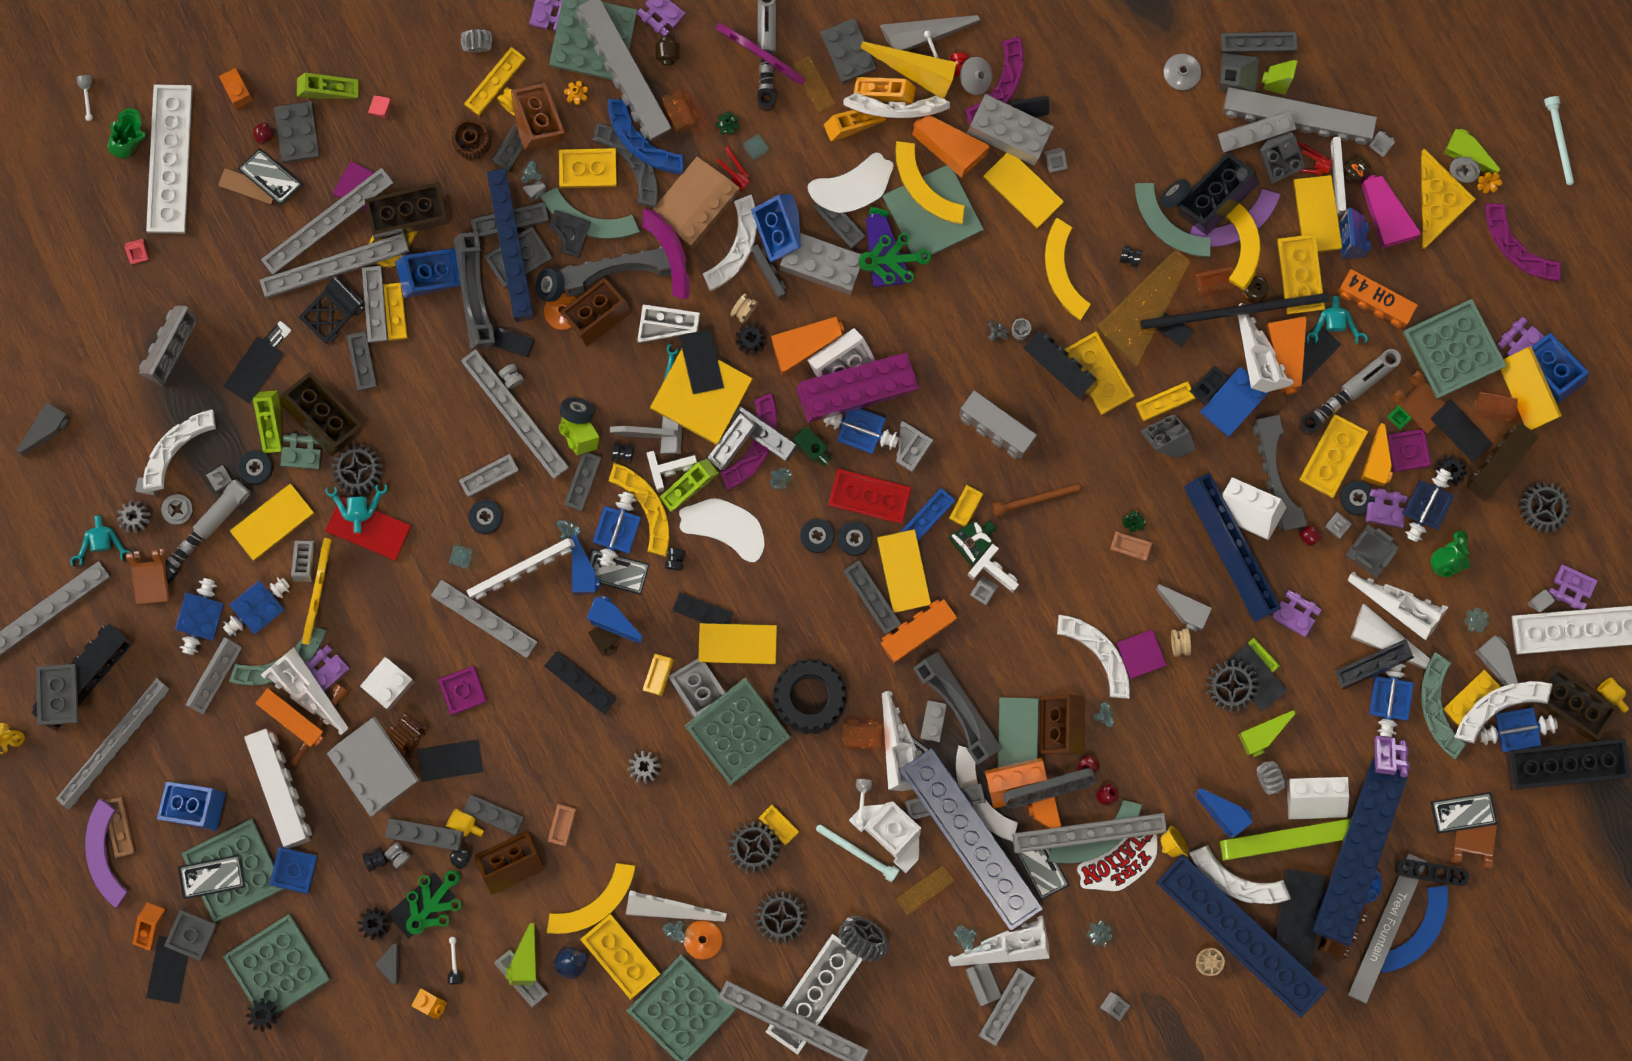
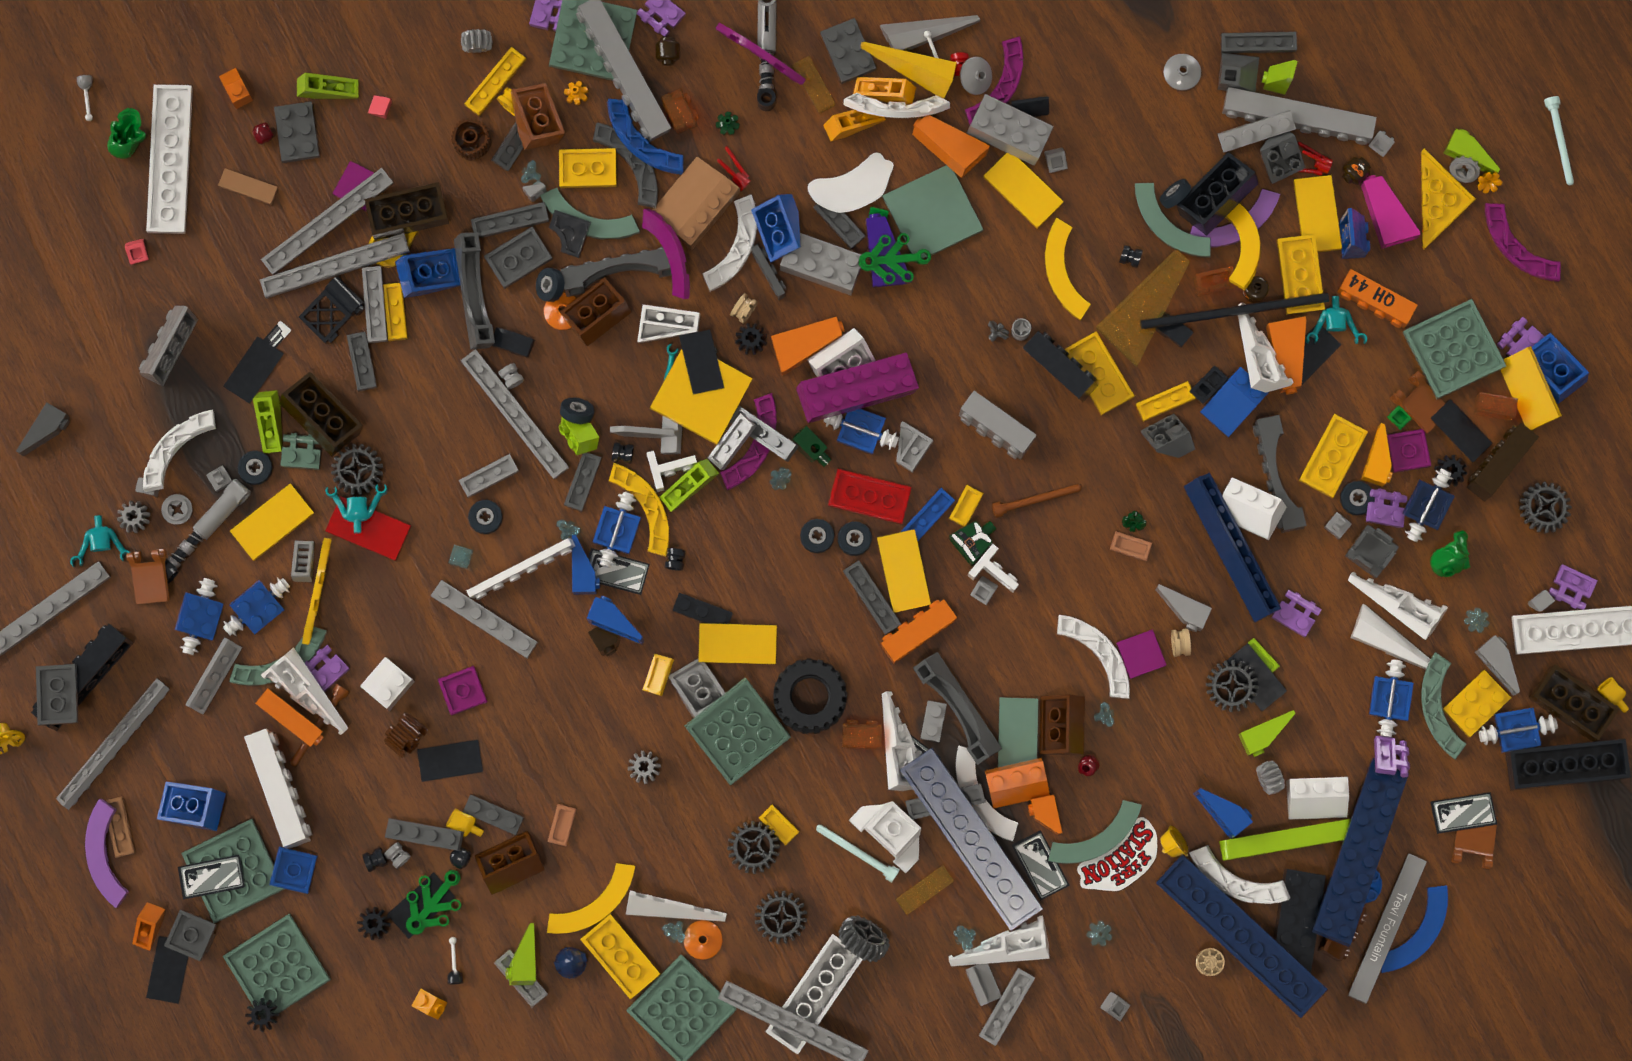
(270, 176): sticker -> none
(373, 767): light grey slope -> none
(389, 963): dark grey slope -> none
(510, 245): dark blue brick -> none
(580, 683): black plate -> none
(725, 523): white sticker -> none
(755, 147): clear light blue plate -> none
(862, 786): hinge -> none
(920, 190): yellow tile -> none
(1040, 789): dark grey beam -> none
(1089, 833): light grey tile -> none
(1107, 795): dark red piece -> none
(1310, 535): dark red piece -> none
(1338, 176): white tile -> none
(1351, 390): piece -> none
(1374, 664): black plate -> none
(1432, 872): black beam -> none
(1498, 700): white tile -> none

